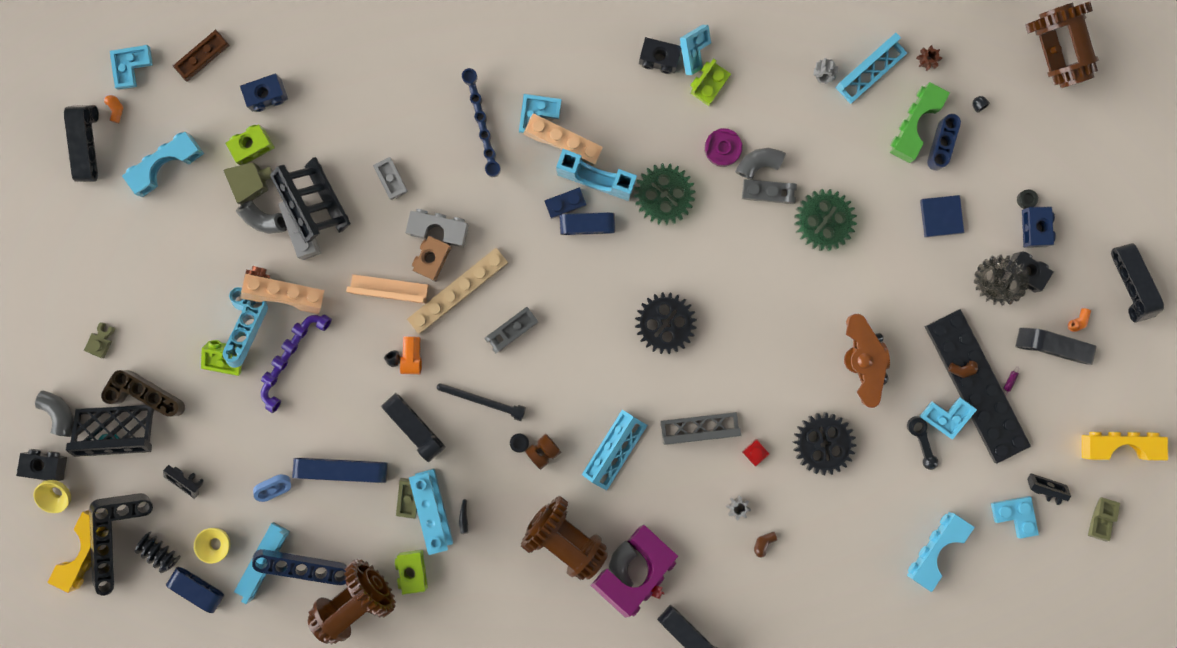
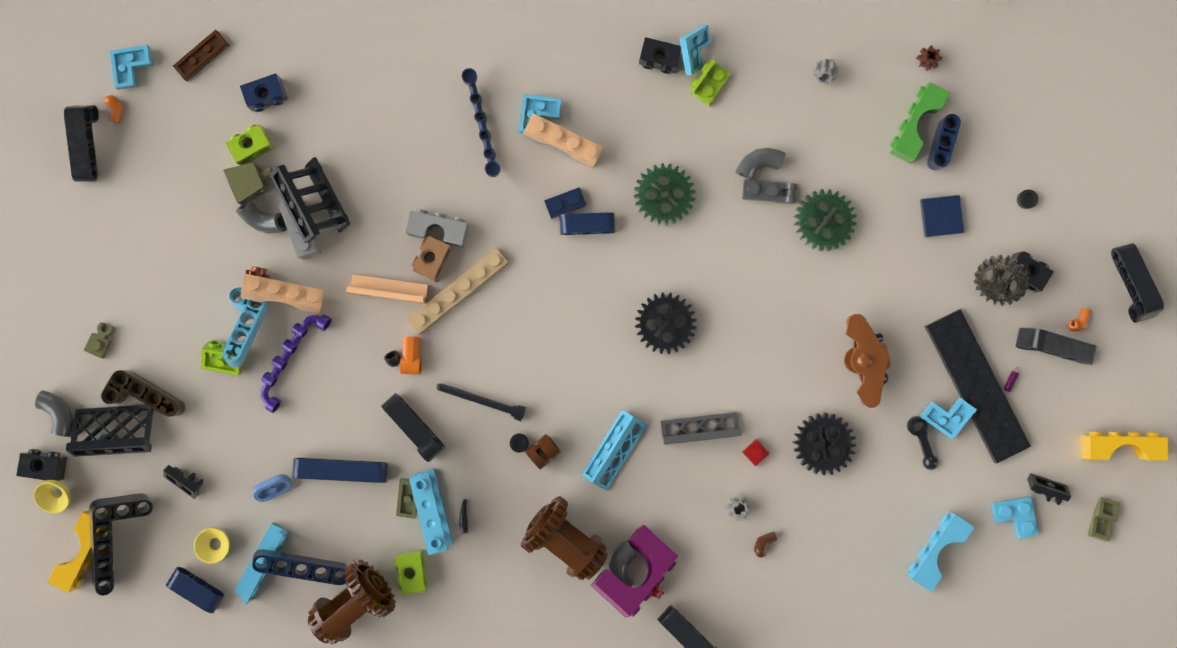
(143, 177): medium azure arch -> none
(156, 553): black piece -> none
(390, 178): light grey plate -> none
(512, 329): dark grey plate -> none
(574, 169): medium azure arch -> none
(723, 147): magenta tile -> none
(870, 61): medium azure fence -> none
(965, 371): reddish brown arm -> none
(980, 103): black hinge -> none
(1031, 235): dark blue brick -> none
(1046, 29): reddish brown piece -> none

